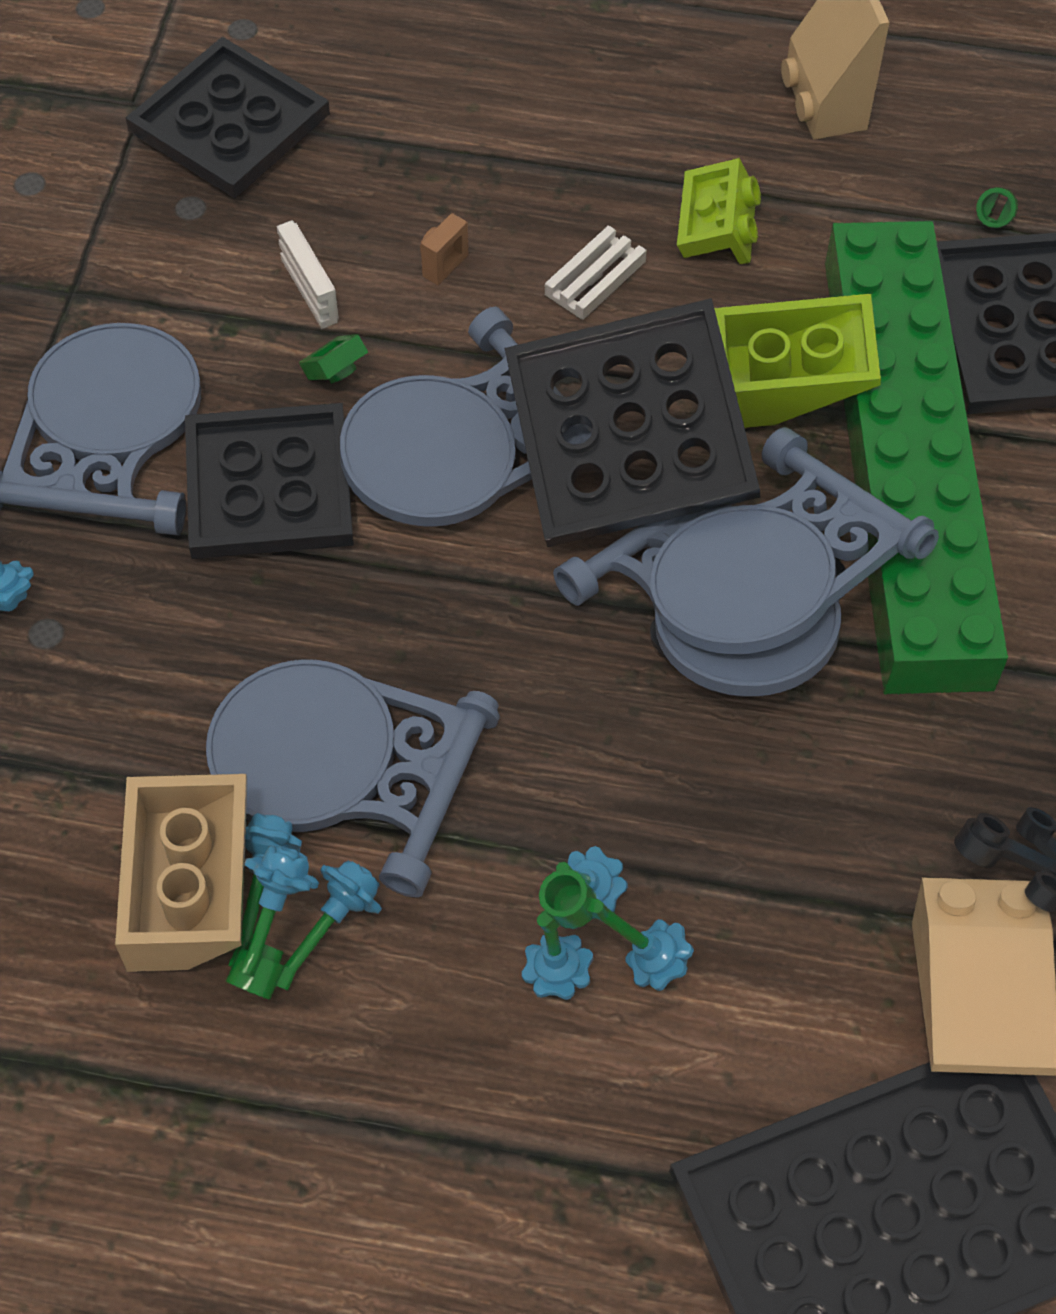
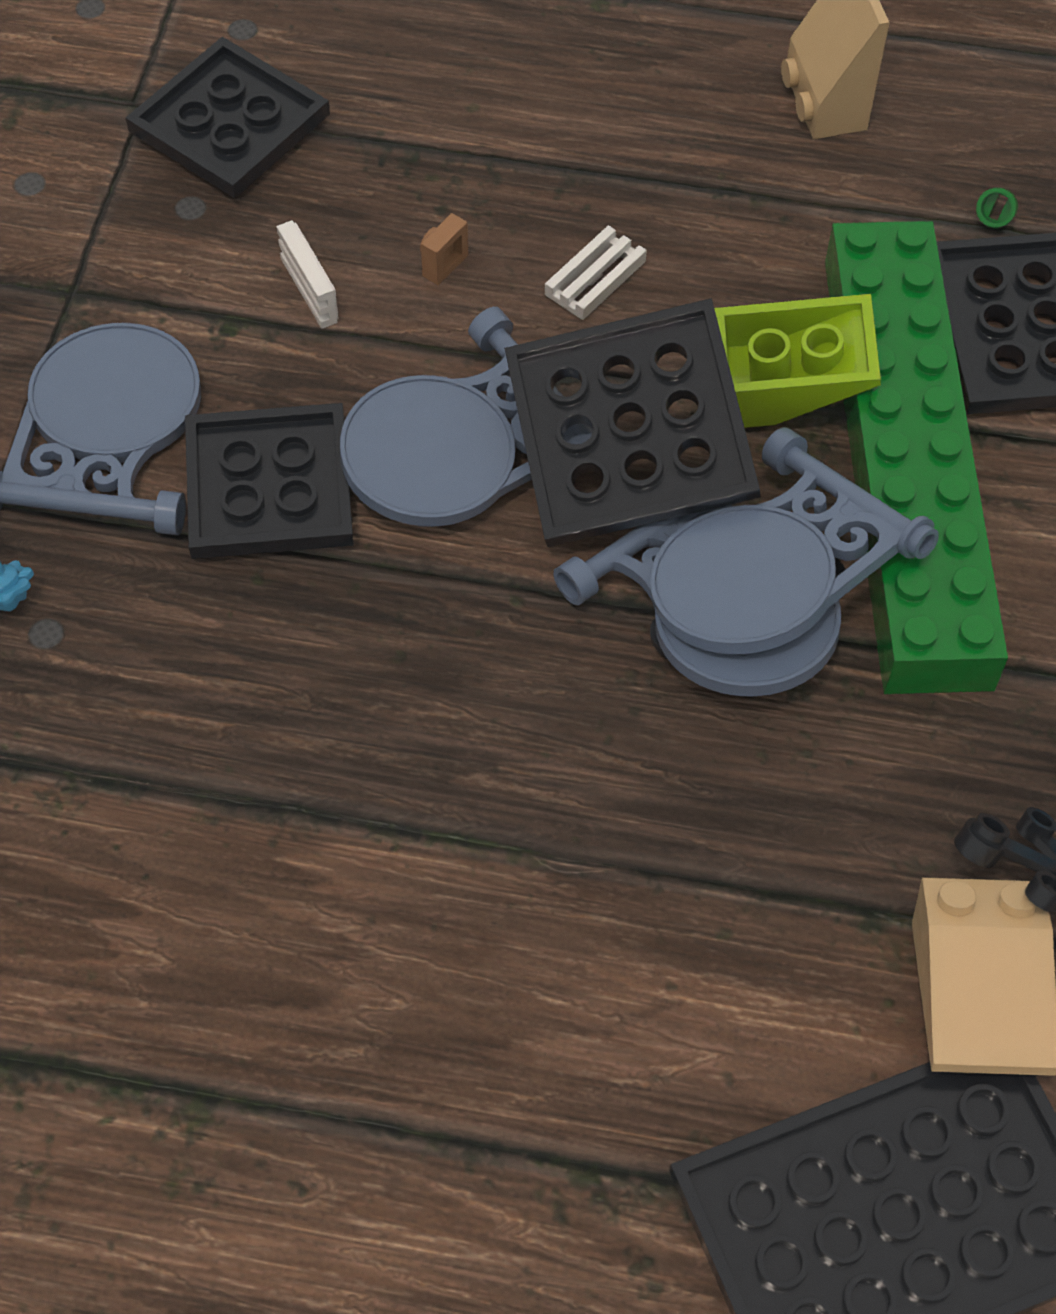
(181, 870): tan slope -> none
(281, 871): plant -> none
(325, 745): sand blue piece -> none
(334, 359): green plate -> none
(589, 890): dark azure plant -> none
(719, 210): lime bracket -> none

